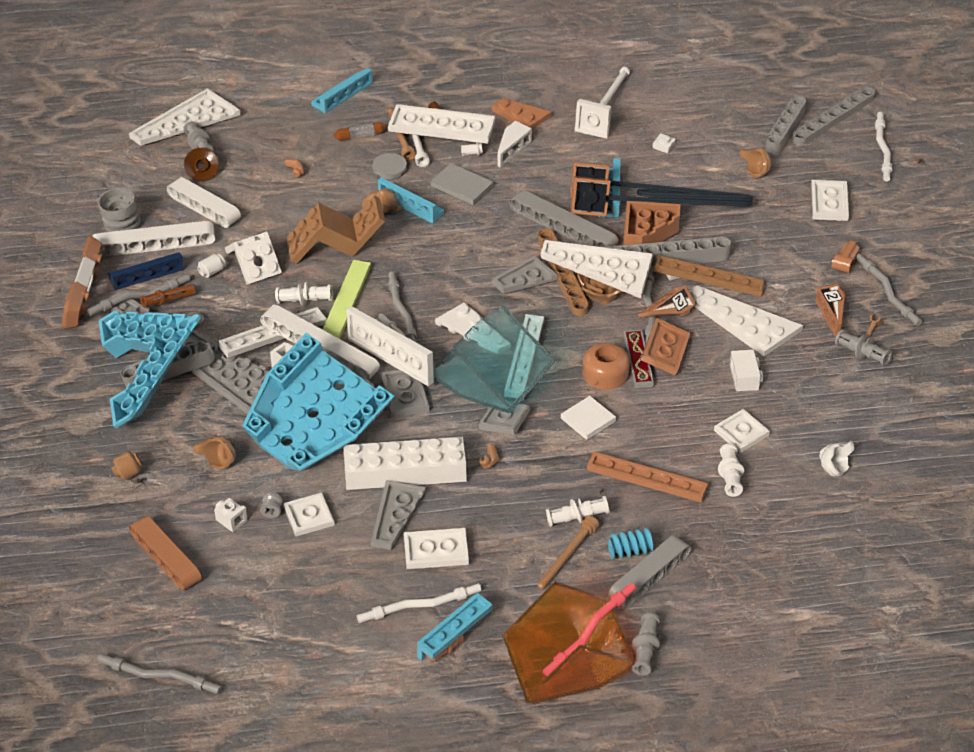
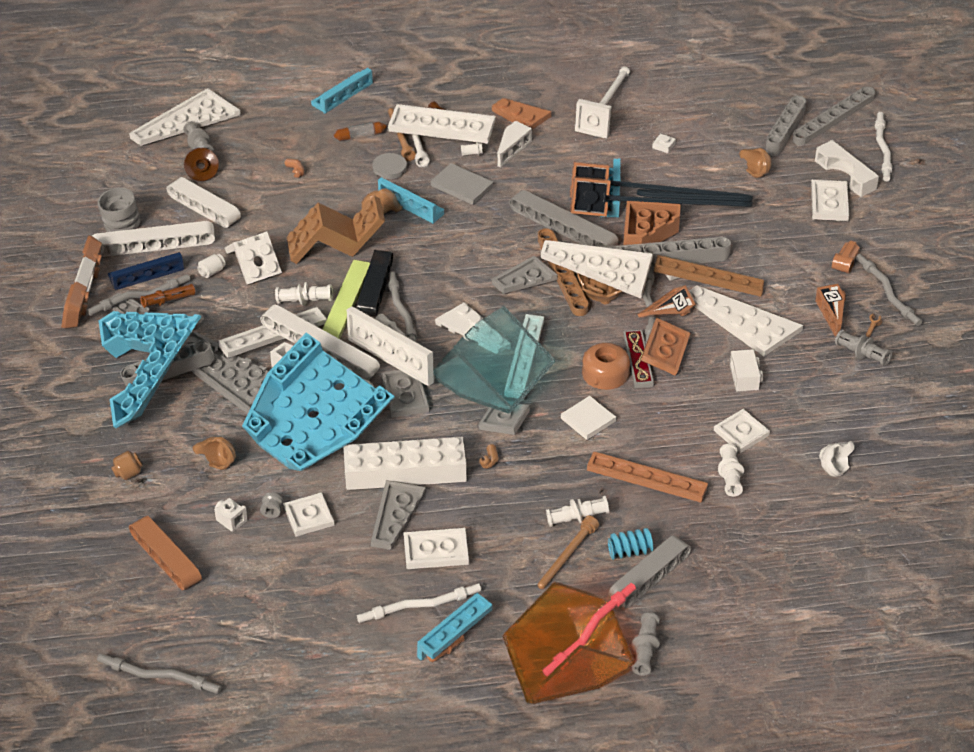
(375, 282): none -> black beam
(835, 157): none -> white arch

